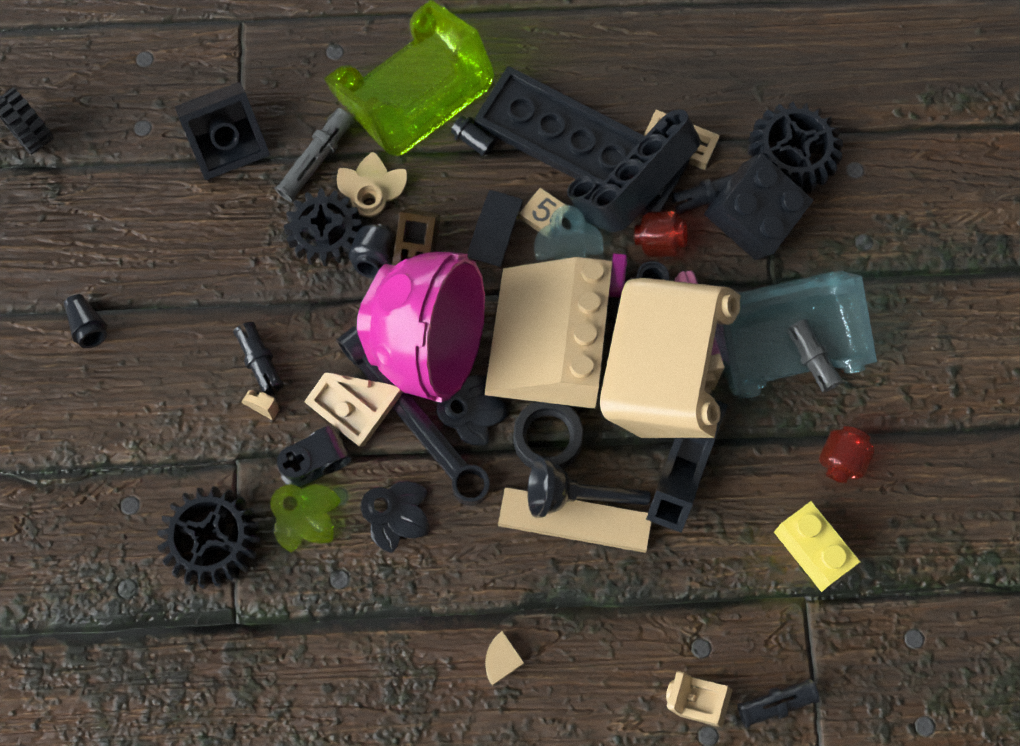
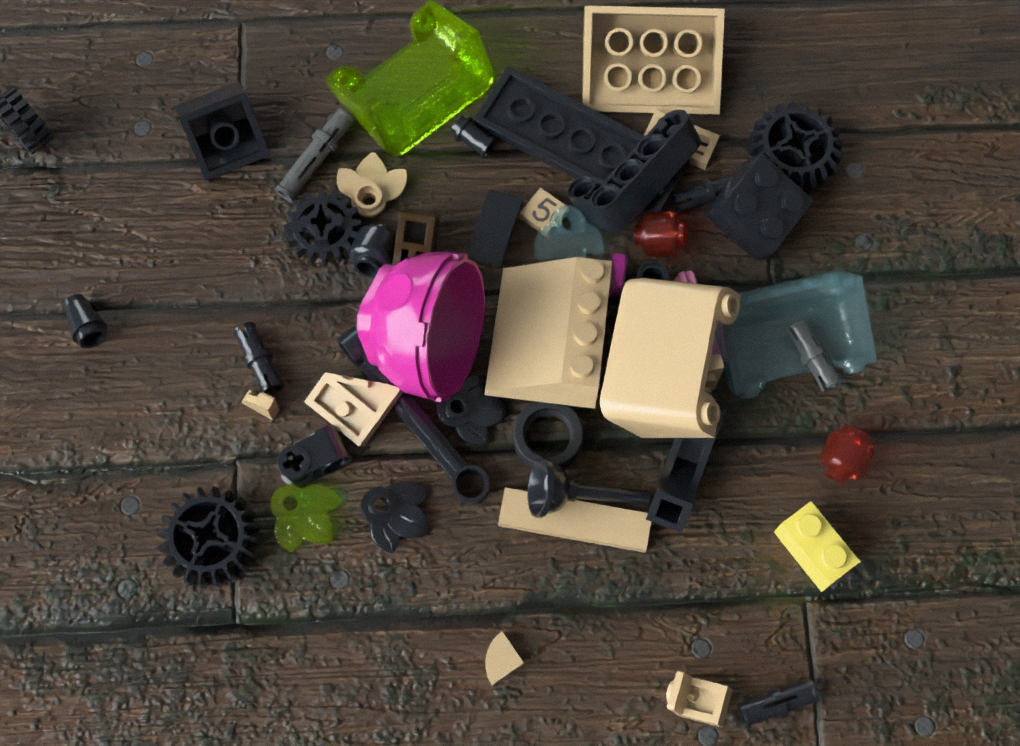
(652, 59): none -> tan slope

